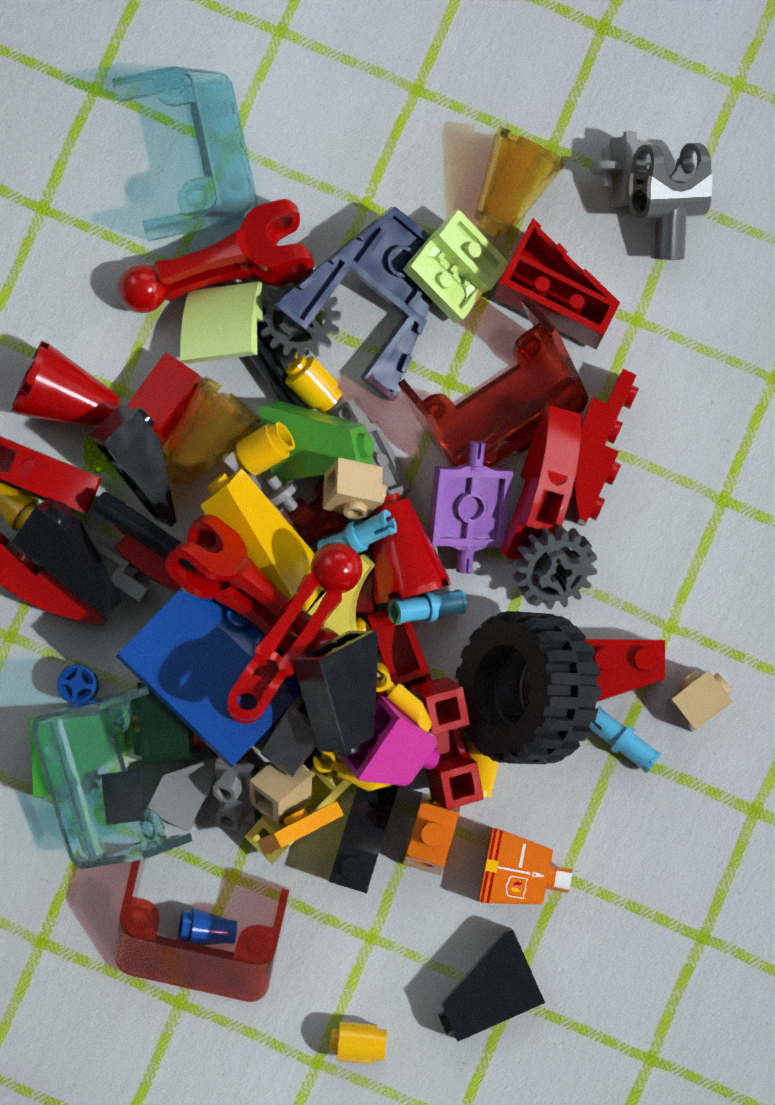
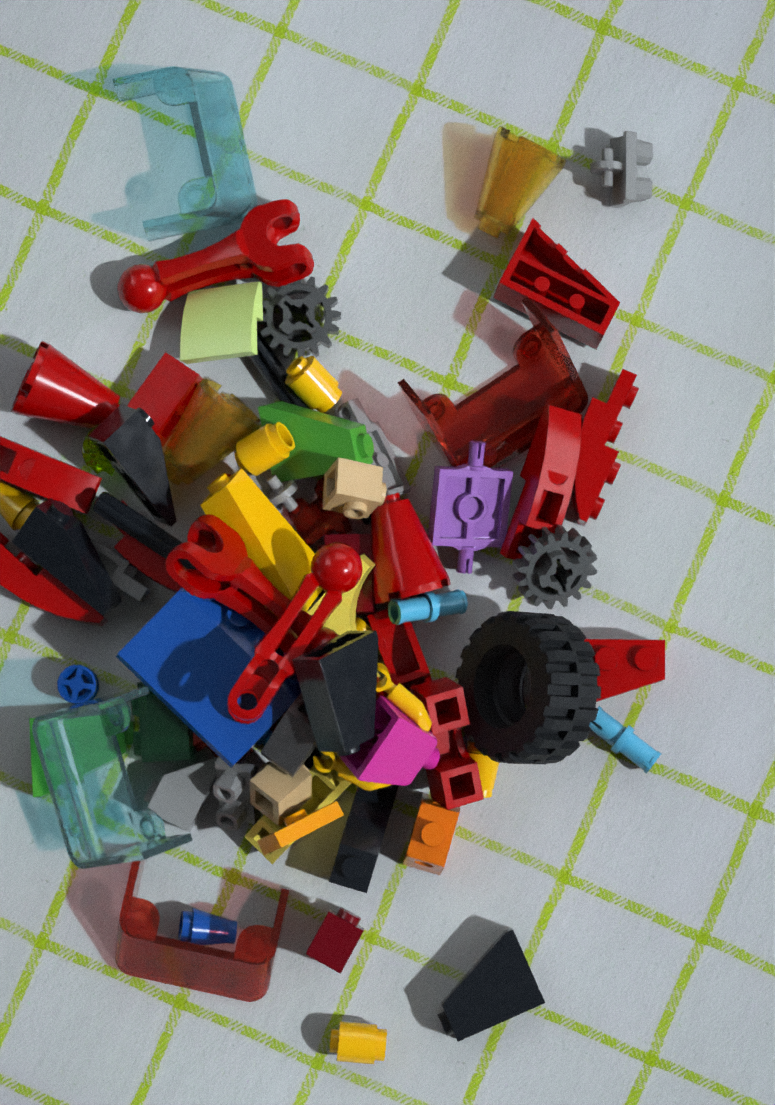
(122, 797): black piece -> none
(336, 939): none -> dark red brick
(364, 533): medium azure pin -> none
(378, 261): dark blue wing -> none
(456, 266): yellowish green slope -> none
(519, 871): orange torso -> none
(670, 197): dark grey connector -> none
(700, 698): tan brick -> none

